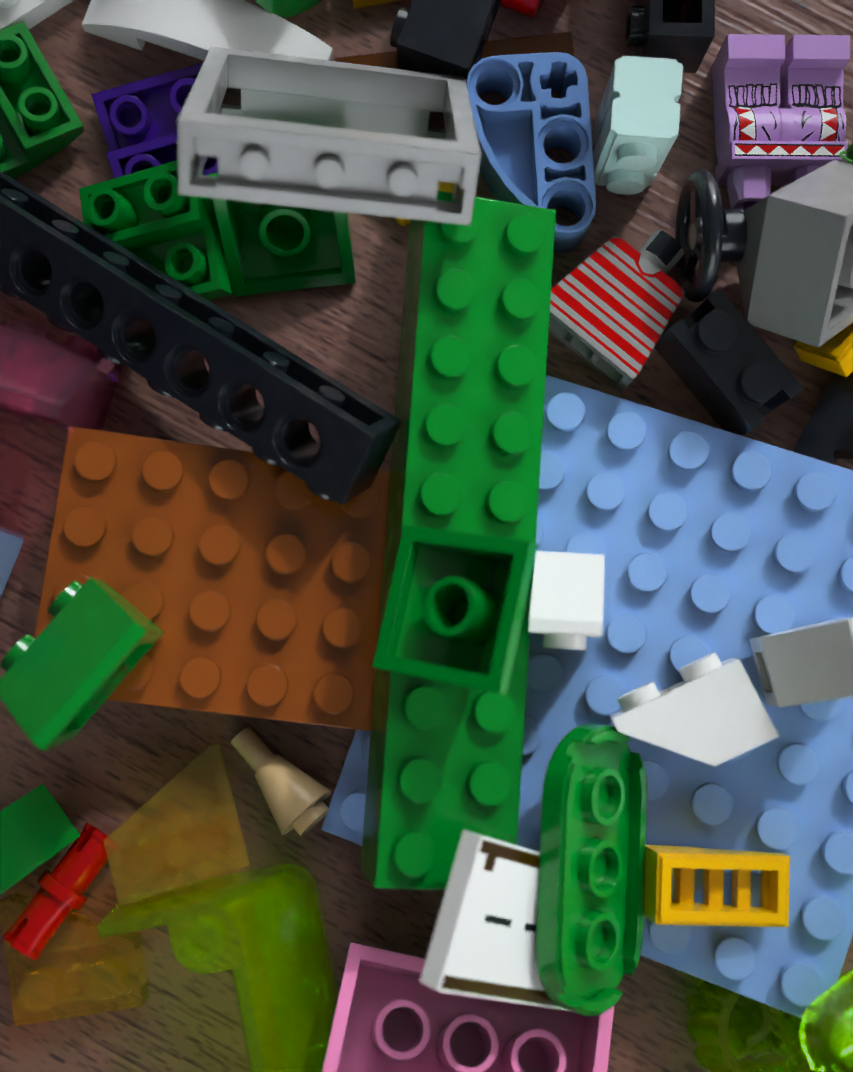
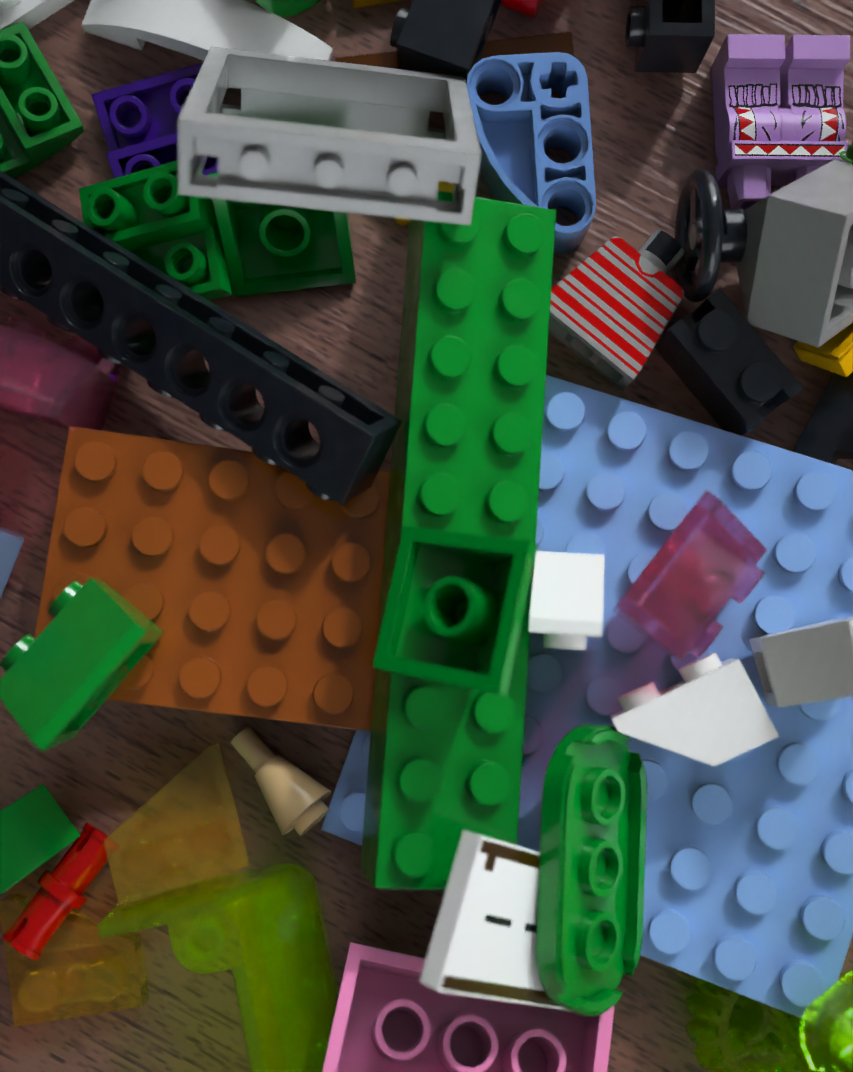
(636, 122): light aqua brick -> none
(692, 579): none -> clear pink slope
(712, 911): yellow slope -> none

